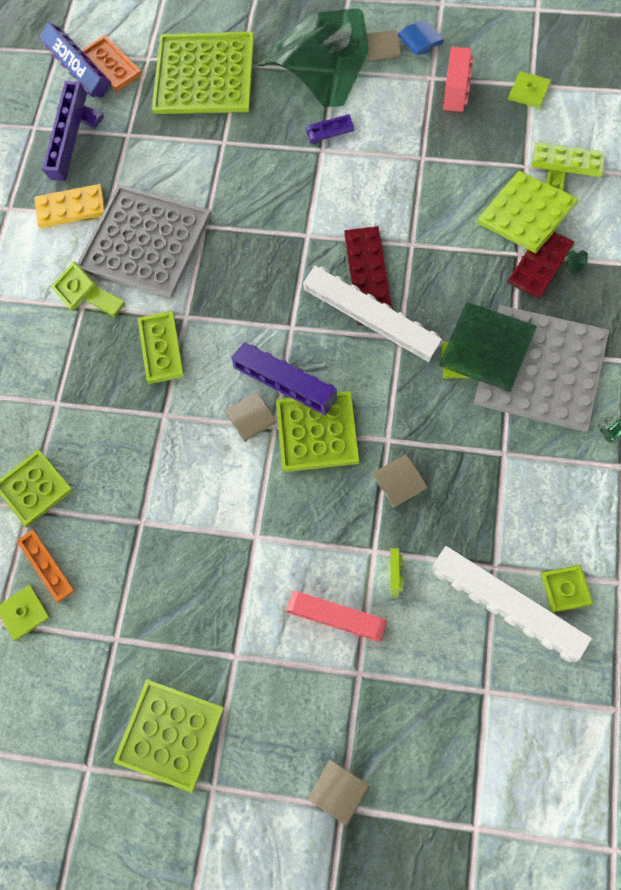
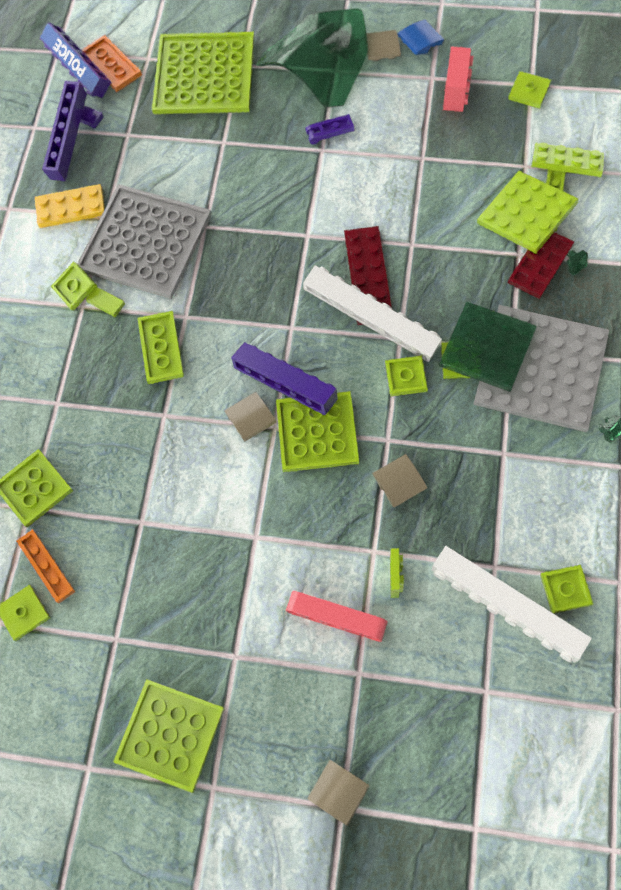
(406, 376): none -> lime plate

